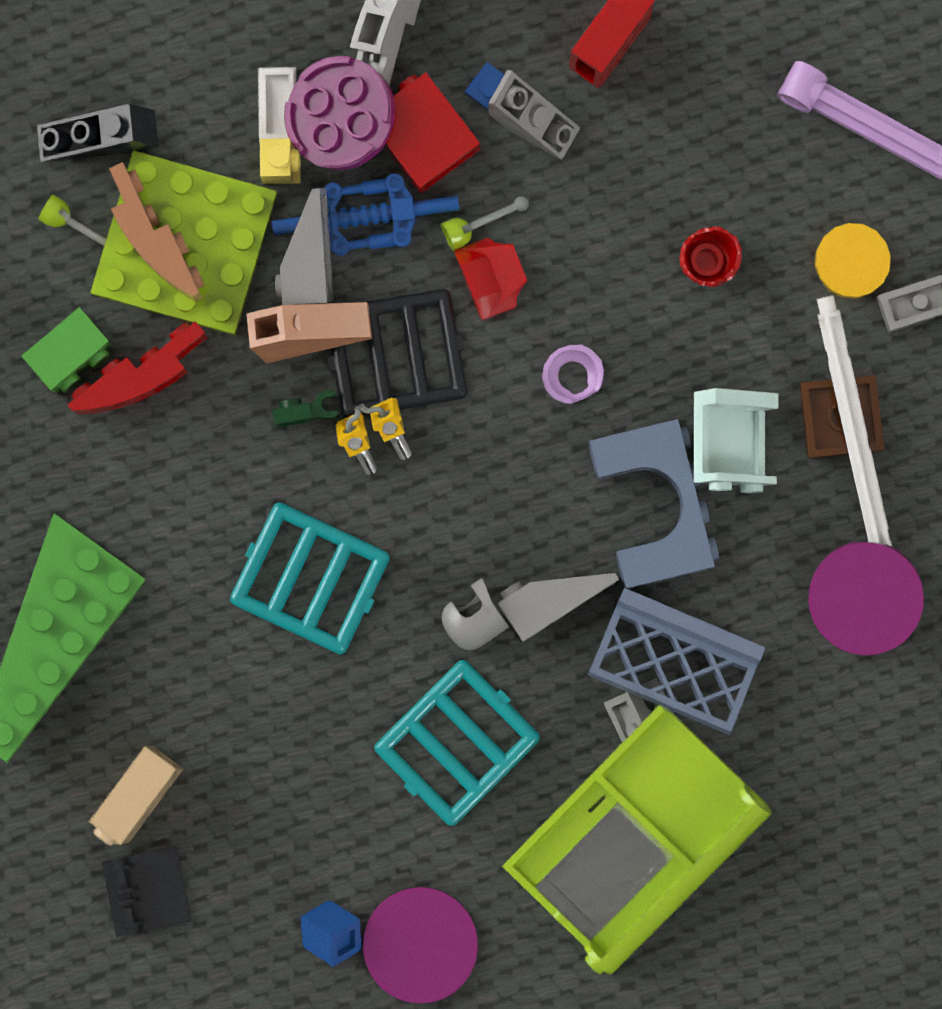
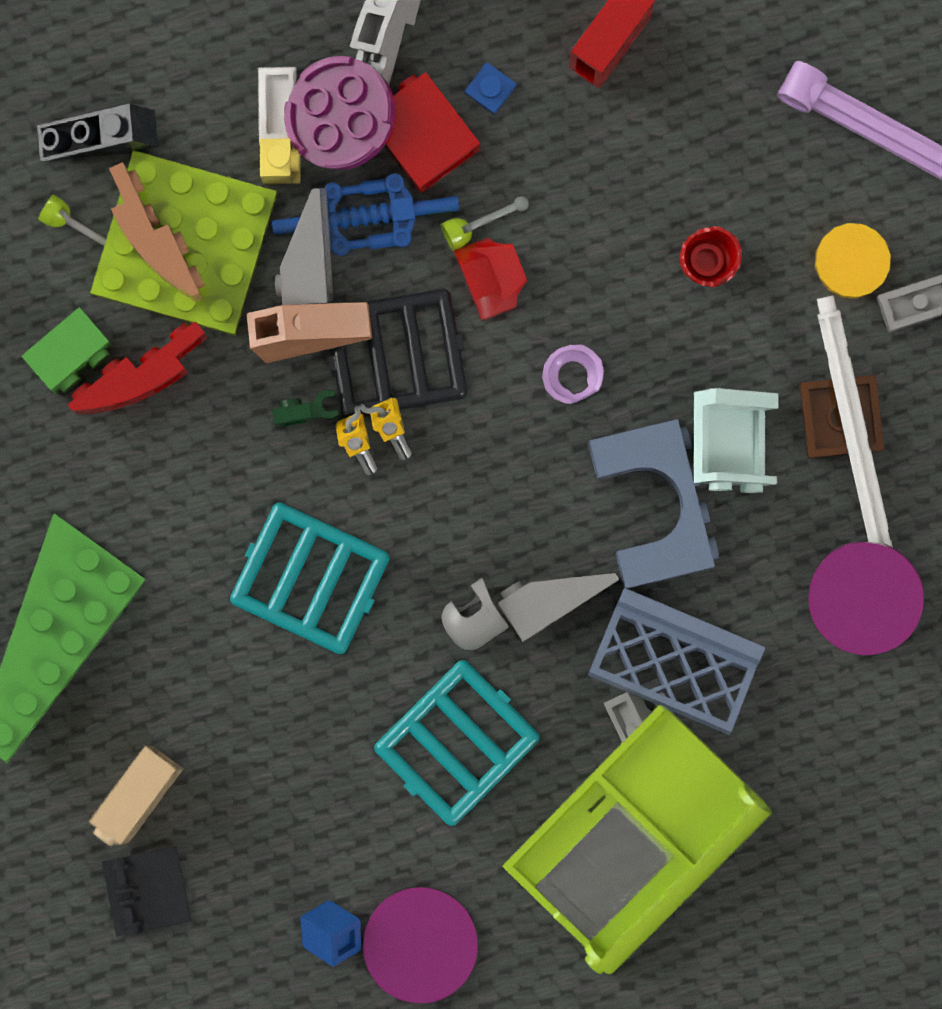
(531, 116): light grey slope -> none

